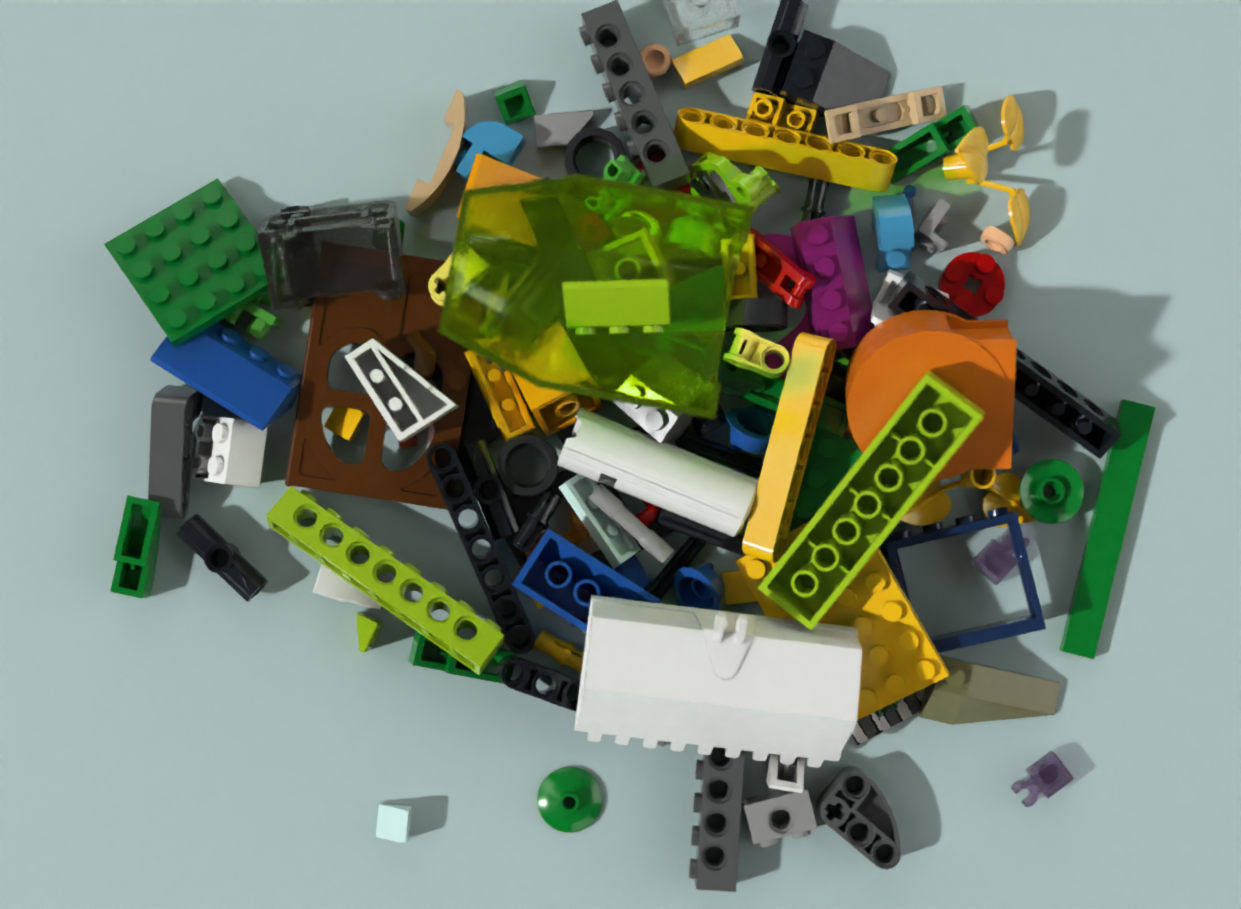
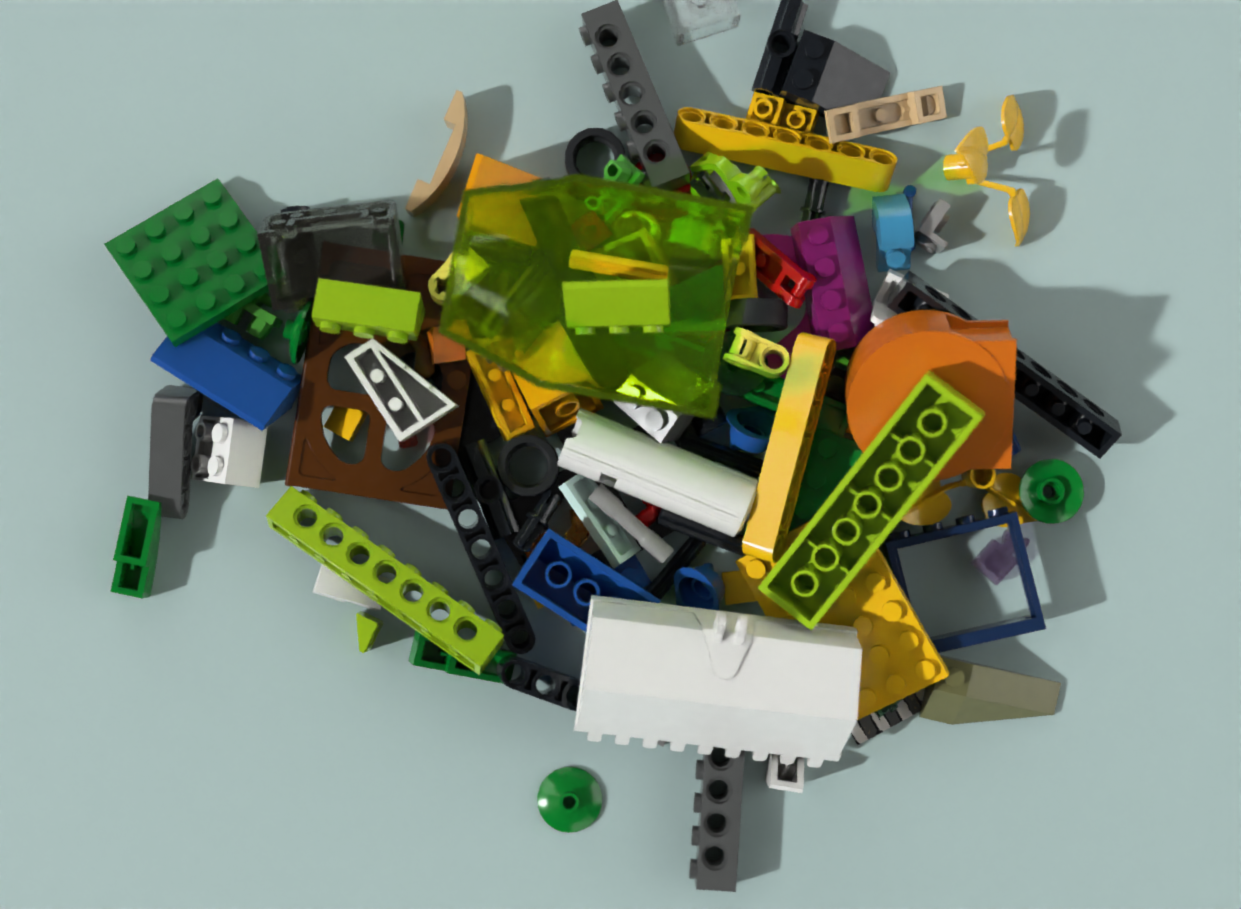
(207, 542): black piece -> none
(297, 332): none -> green dish
(368, 310): none -> lime slope
(393, 822): light aqua slope -> none
(443, 348): none -> orange slope
(491, 140): dark azure brick -> none
(514, 102): green slope -> none
(559, 128): light grey tile -> none
(560, 650): yellow pin -> none
(617, 266): none -> yellow axle
(656, 60): light nougat tile -> none
(707, 61): yellow slope -> none
(760, 809): light grey brick -> none
(861, 806): dark grey beam -> none
(932, 142): green slope -> none
(981, 268): red plate -> none
(997, 240): light nougat tile -> none
(1047, 776): clear purple plate -> none
(1107, 530): green tile -> none

